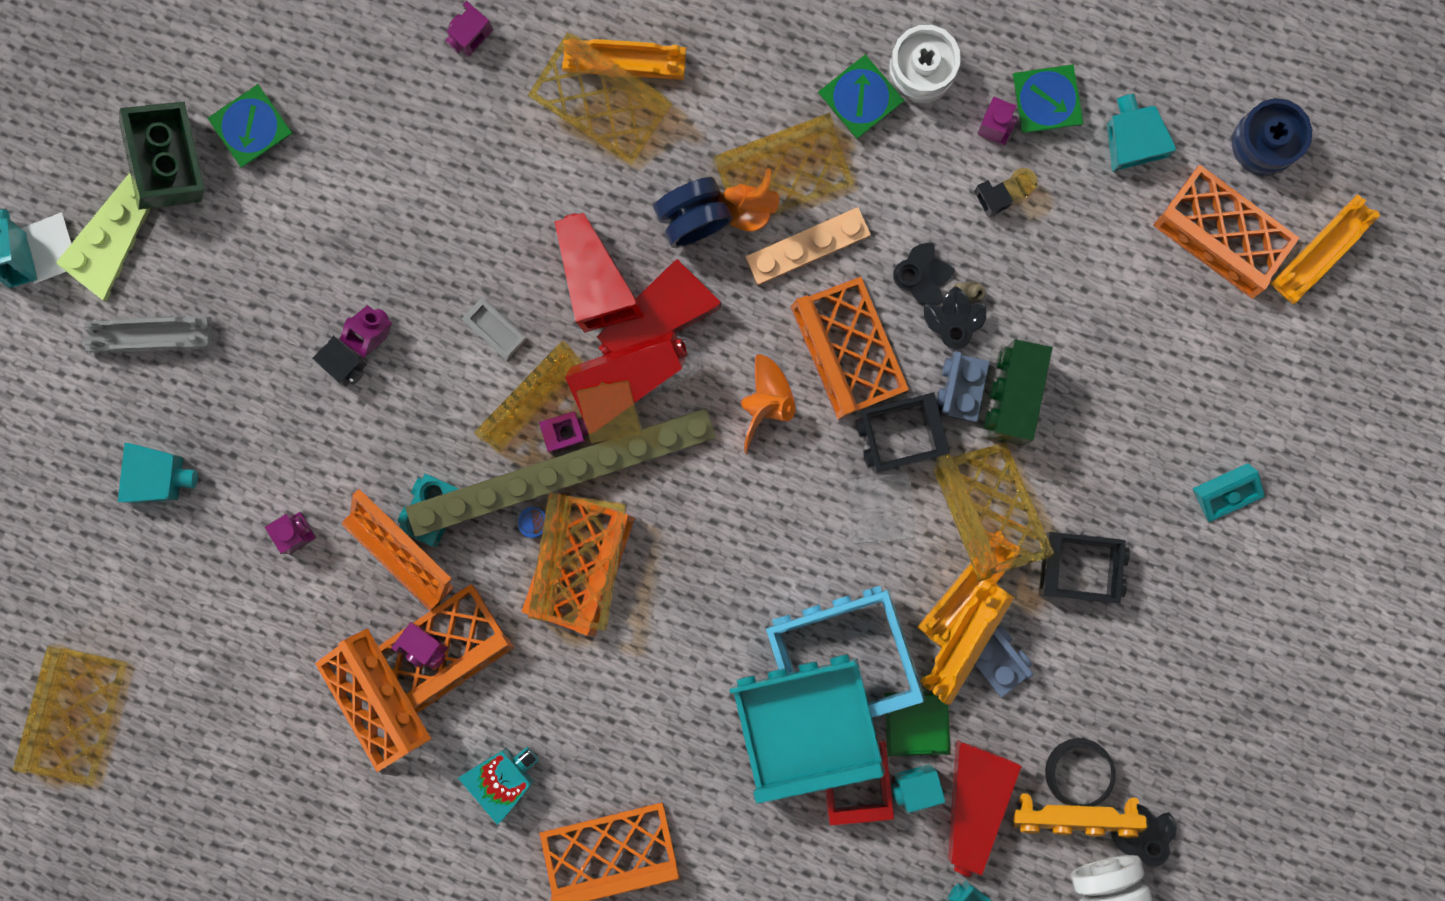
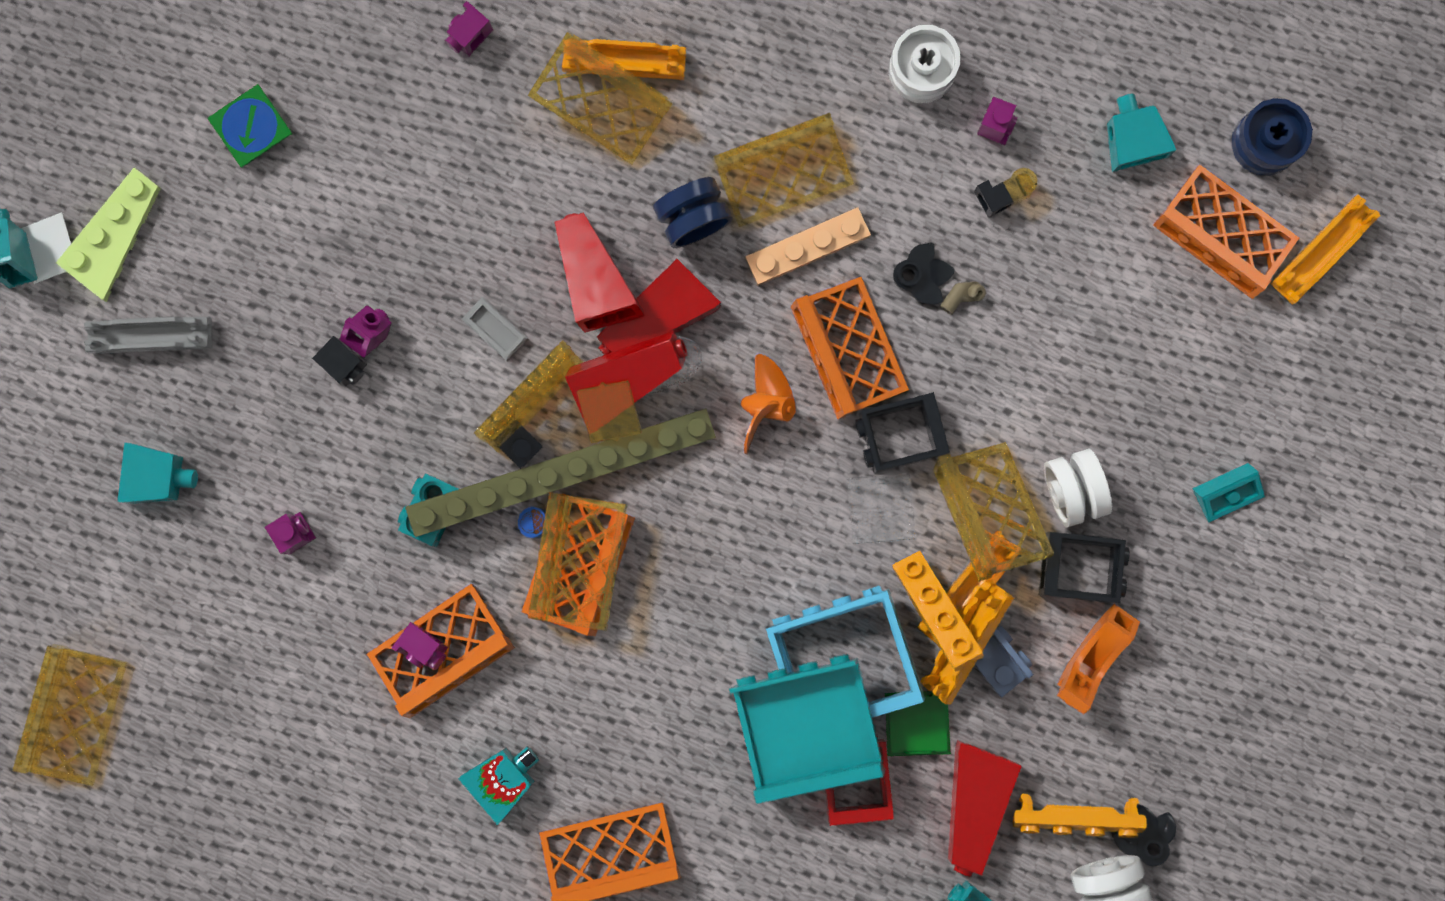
(161, 155): dark green brick -> none
(384, 696): orange fence -> none
(397, 551): orange fence -> none
(518, 444): none -> black brick
(552, 429): magenta brick -> none
(750, 204): orange piece -> none
(861, 96): piece -> none
(917, 788): teal brick -> none
(937, 611): none -> light orange piece
(955, 313): black plate -> none
(963, 387): sand blue bracket -> none
(1018, 392): dark green brick -> none
(1047, 98): piece -> none
(1056, 755): black tyre -> none
(1078, 487): none -> white wheel
(1095, 656): none -> orange arch

